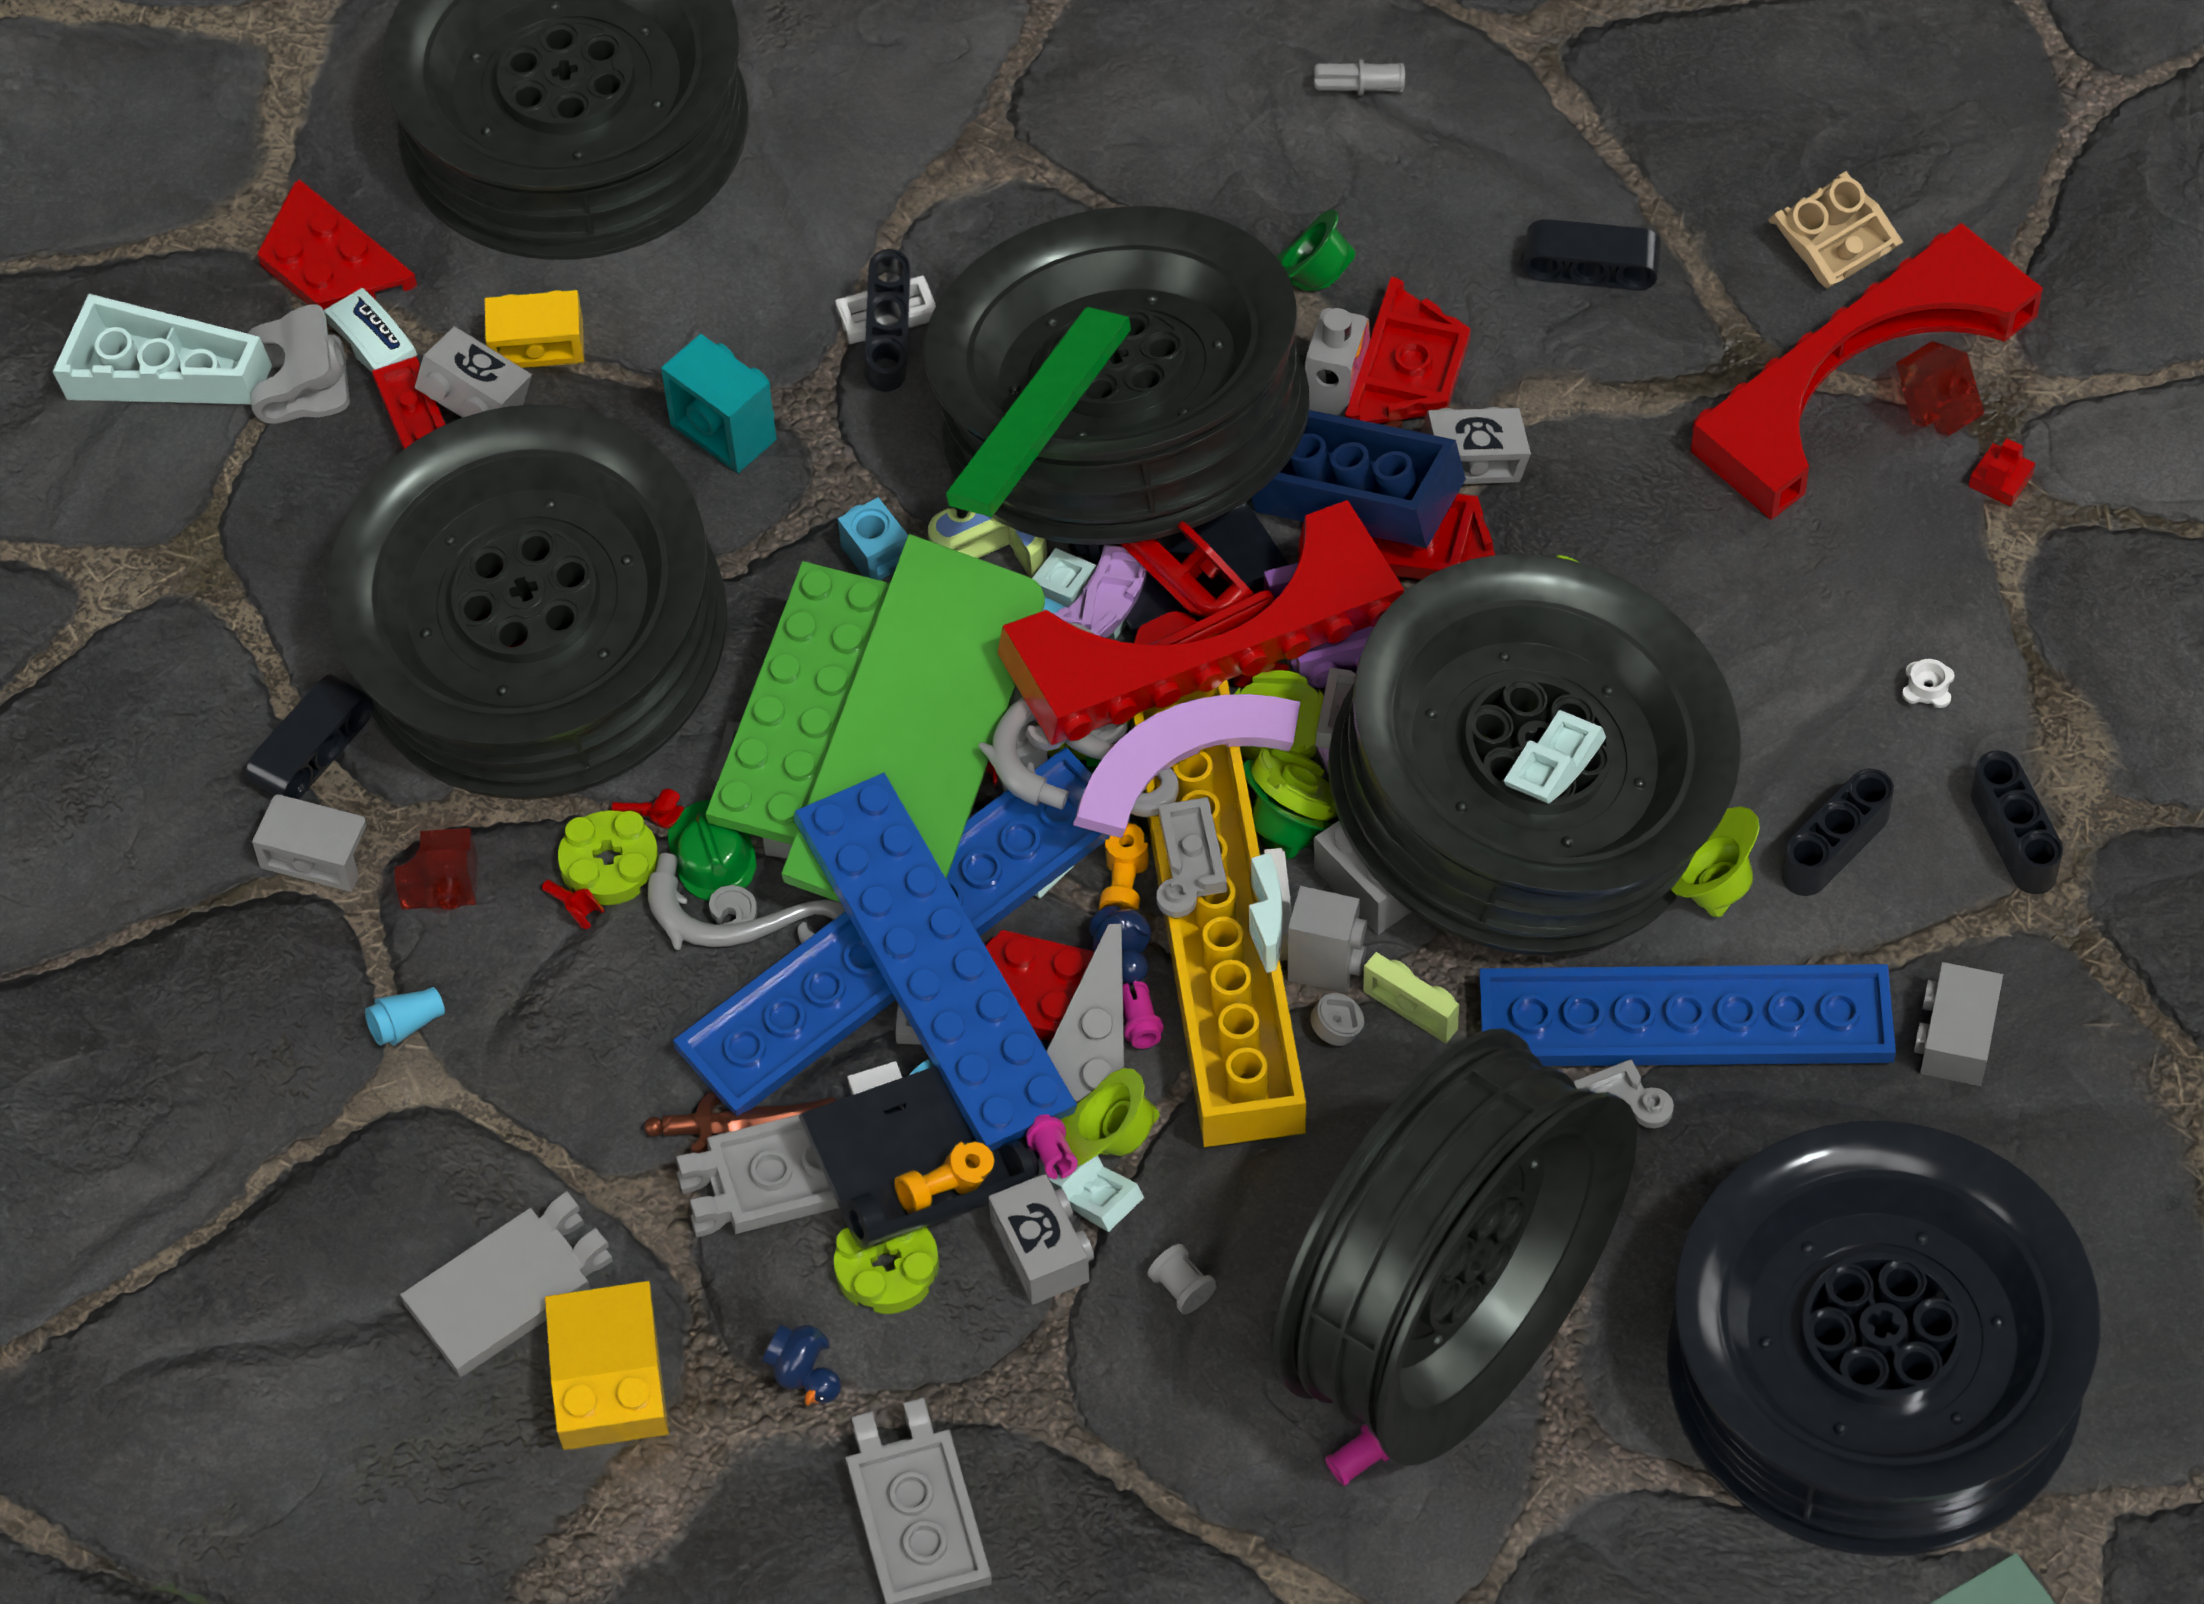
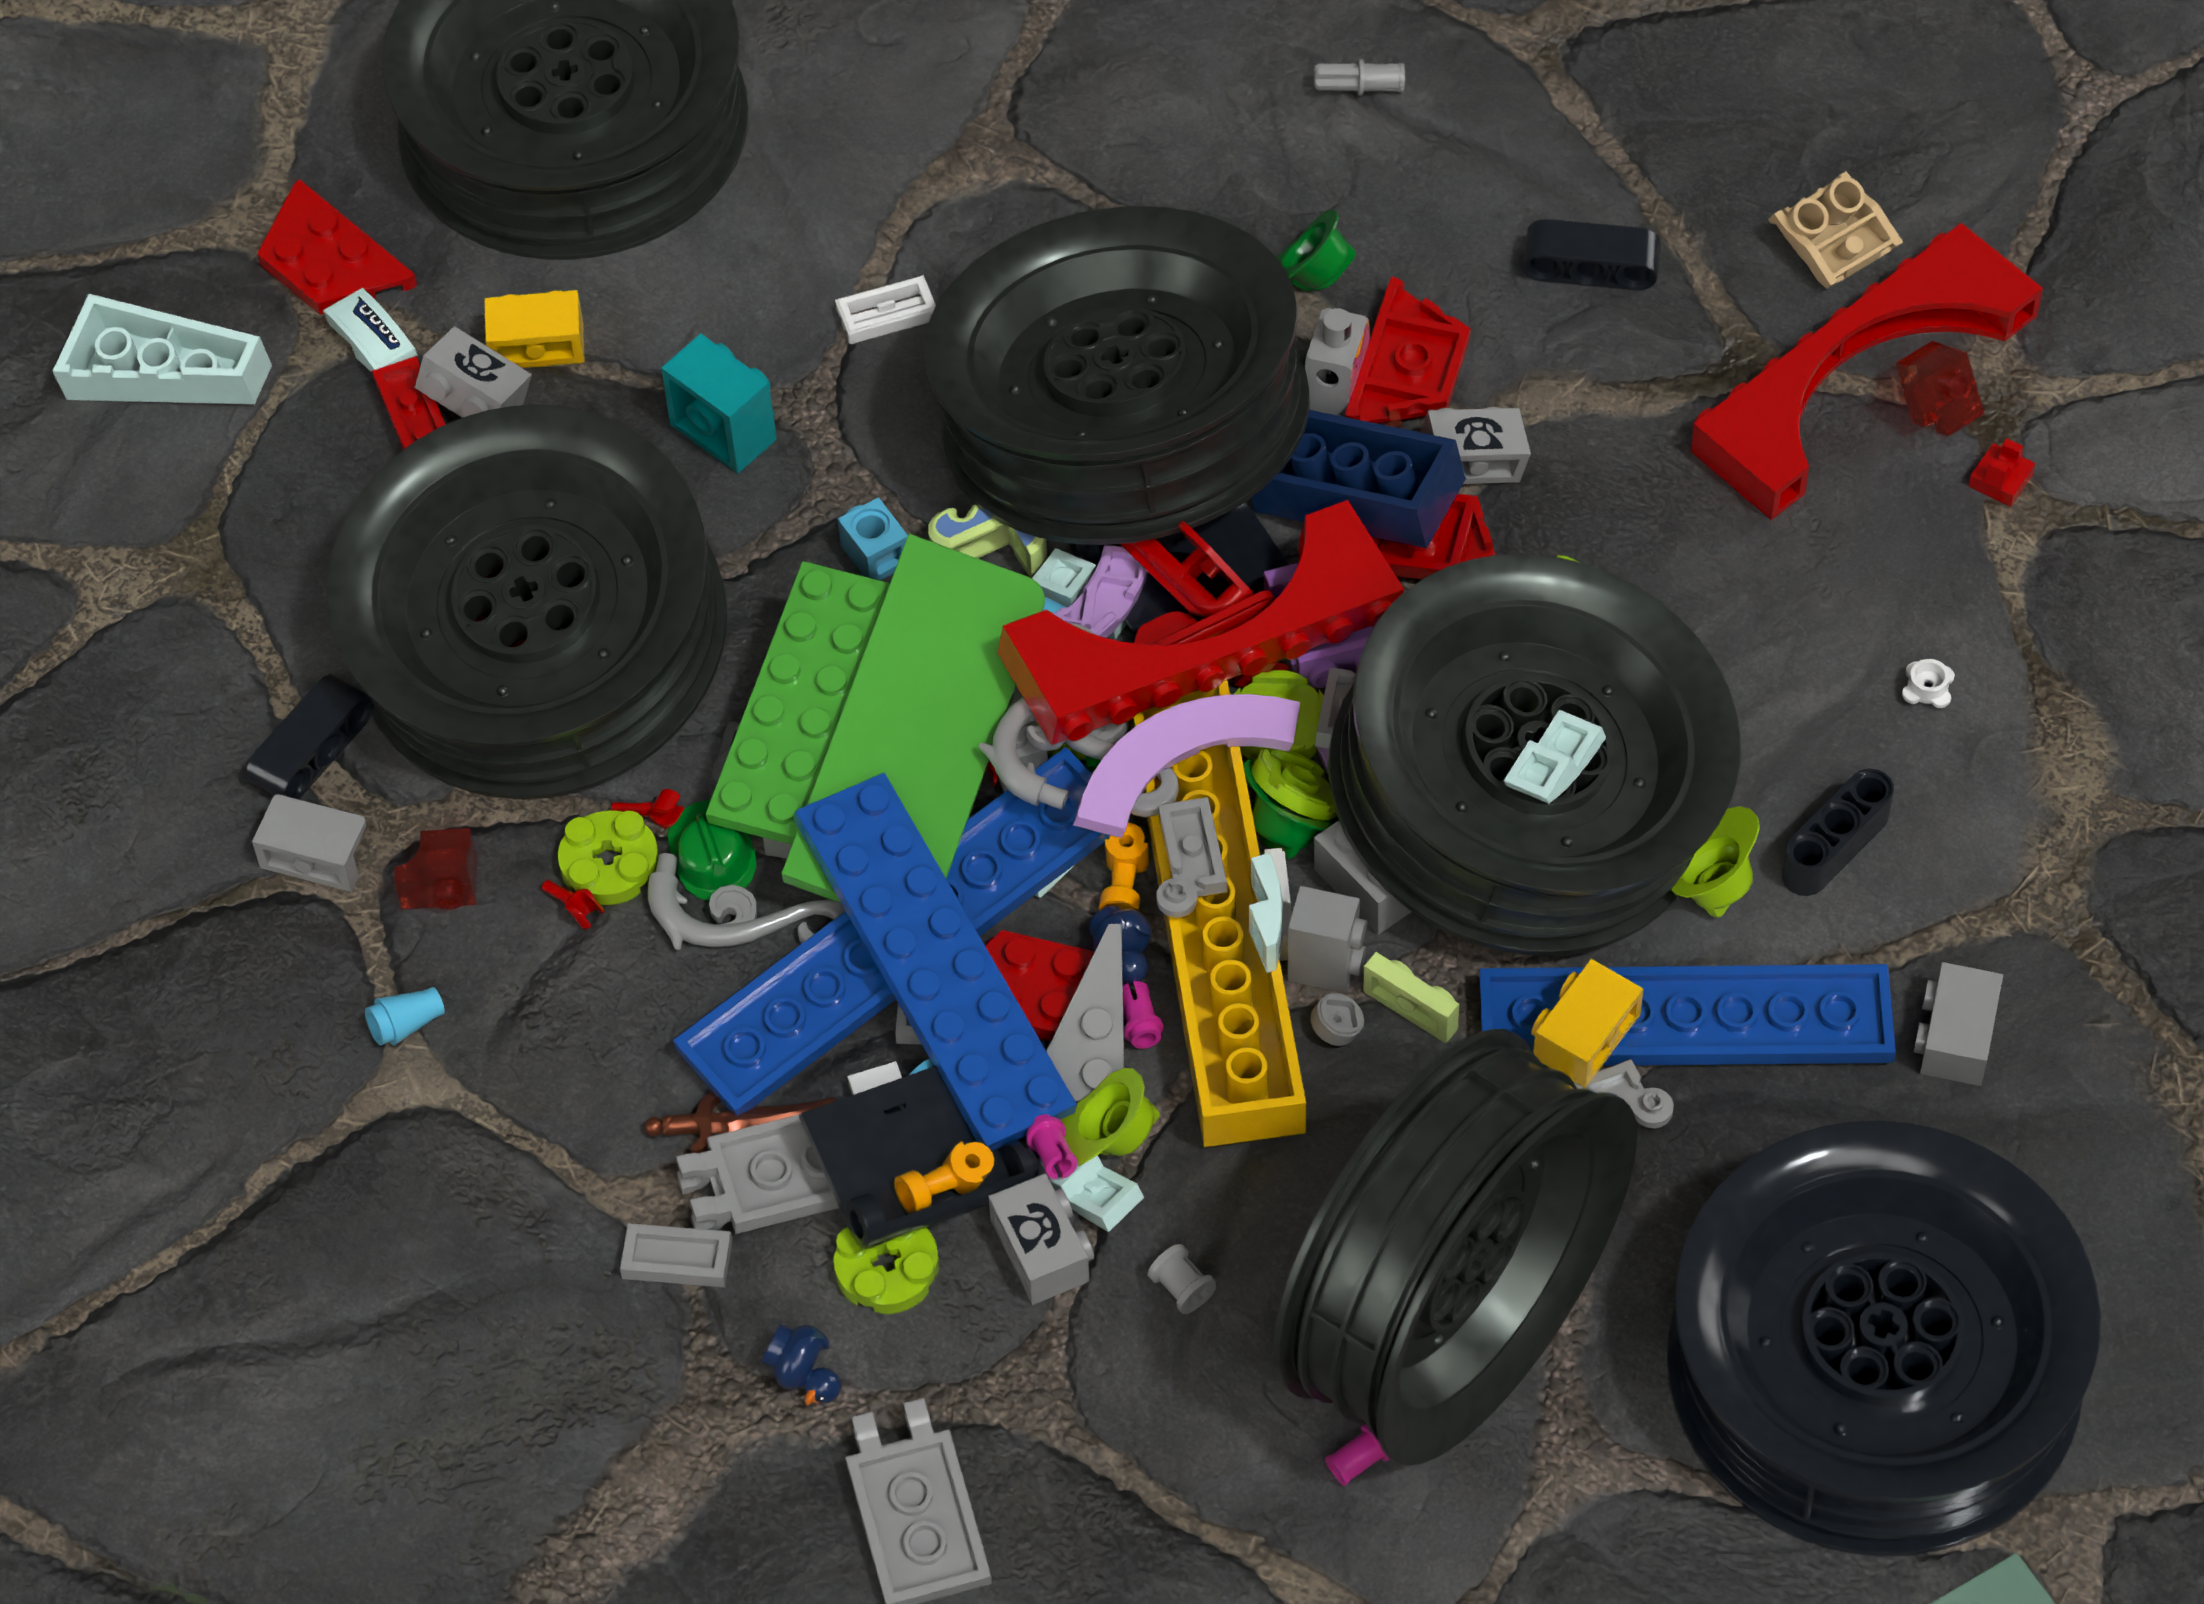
(312, 368): light grey piece -> none
(501, 1284): light grey tile -> none
(605, 1366): yellow slope -> none
(676, 1255): none -> light grey tile
(890, 300): black beam -> none
(1038, 412): green tile -> none
(1586, 1022): none -> yellow brick
(2016, 842): black beam -> none

